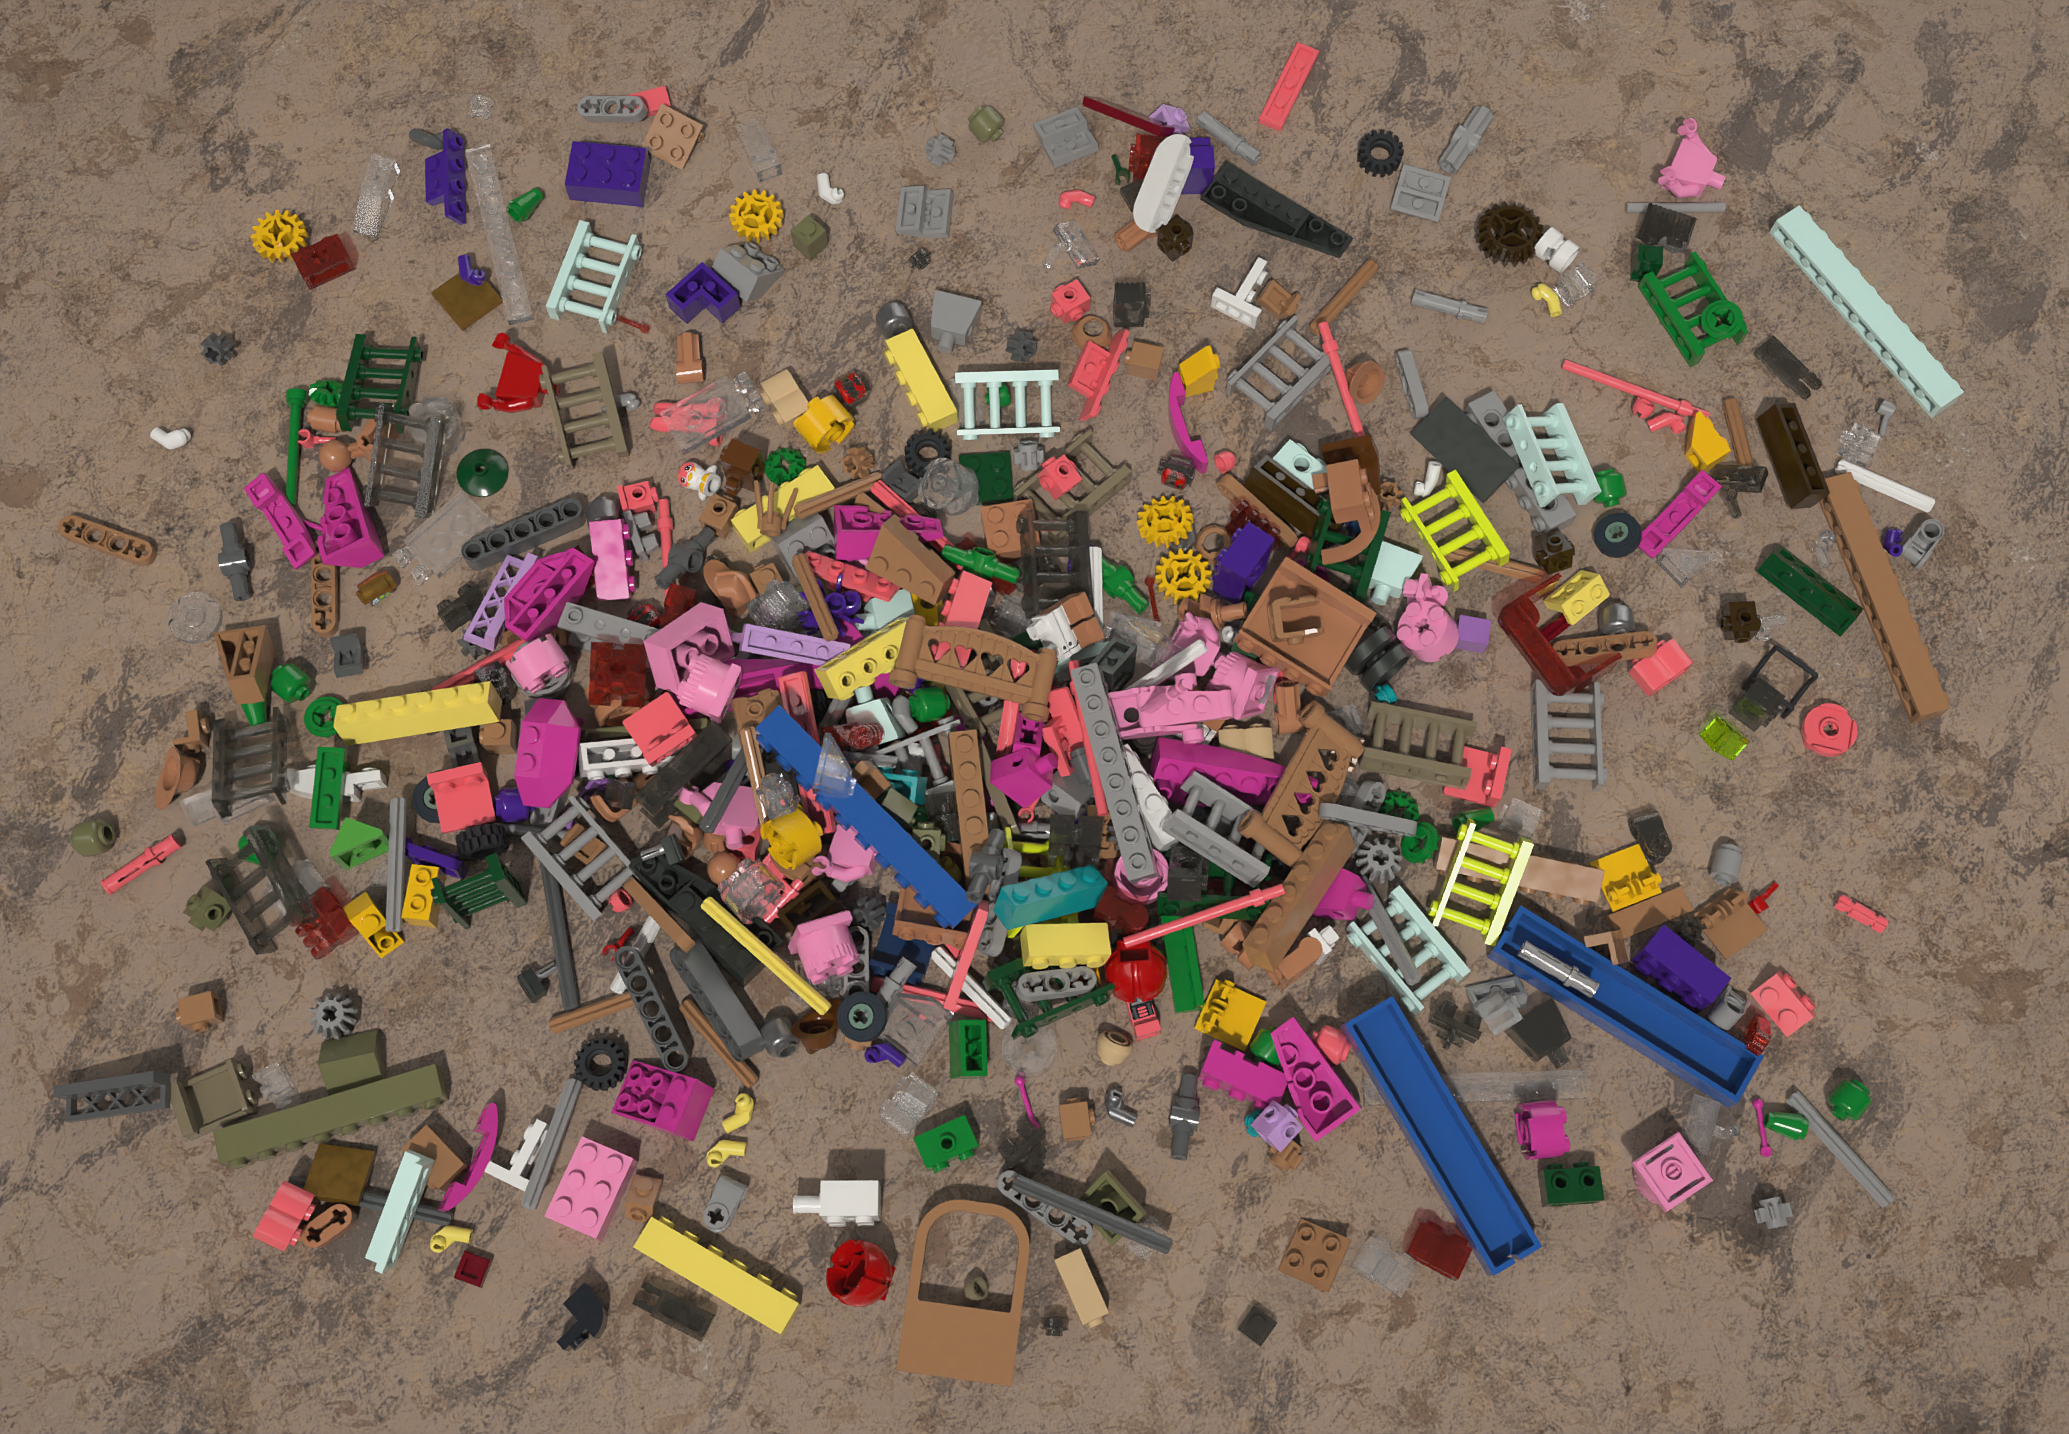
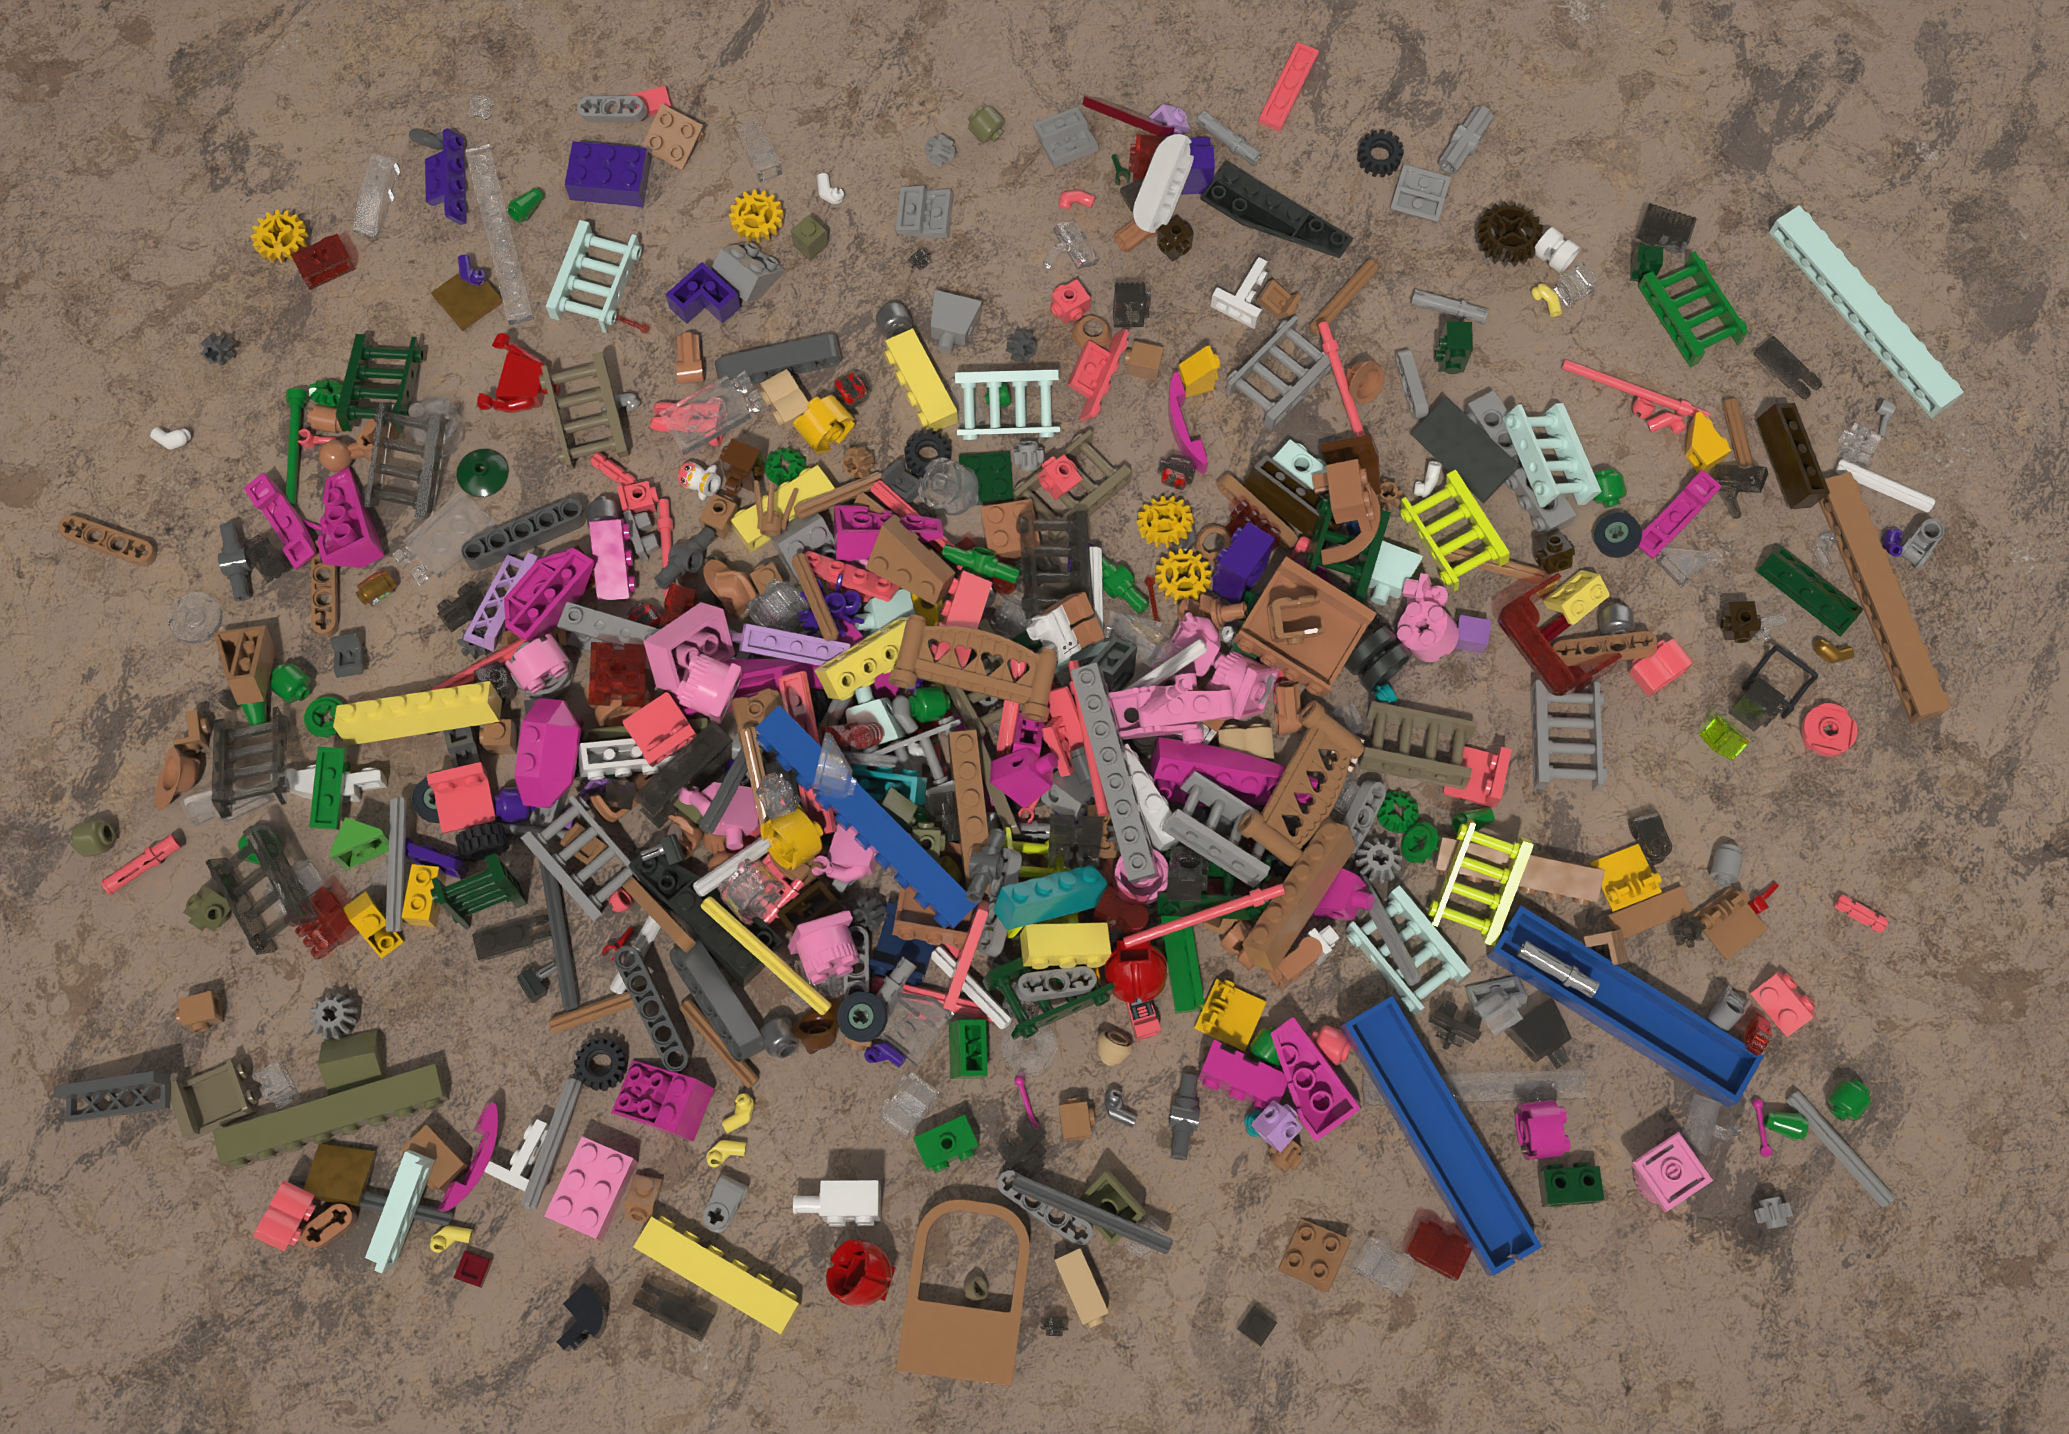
(228, 700): none -> clear smoke plate
(266, 558): none -> clear smoke hips
(509, 938): none -> clear smoke hinge
(612, 470): none -> coral axle
(726, 869): none -> white axle
(795, 356): none -> dark grey beam
(870, 778): medium nougat panel -> none
(1225, 461): coral hinge -> none
(1367, 819): light grey beam -> none
(1454, 347): none -> dark green brick
(1519, 818): clear brick -> none
(1680, 969): dark purple brick -> none
(1691, 166): bright pink torso -> none
(1704, 207): light grey bar -> none
(1720, 309): green gear -> none
(1832, 654): none -> pearl gold arm

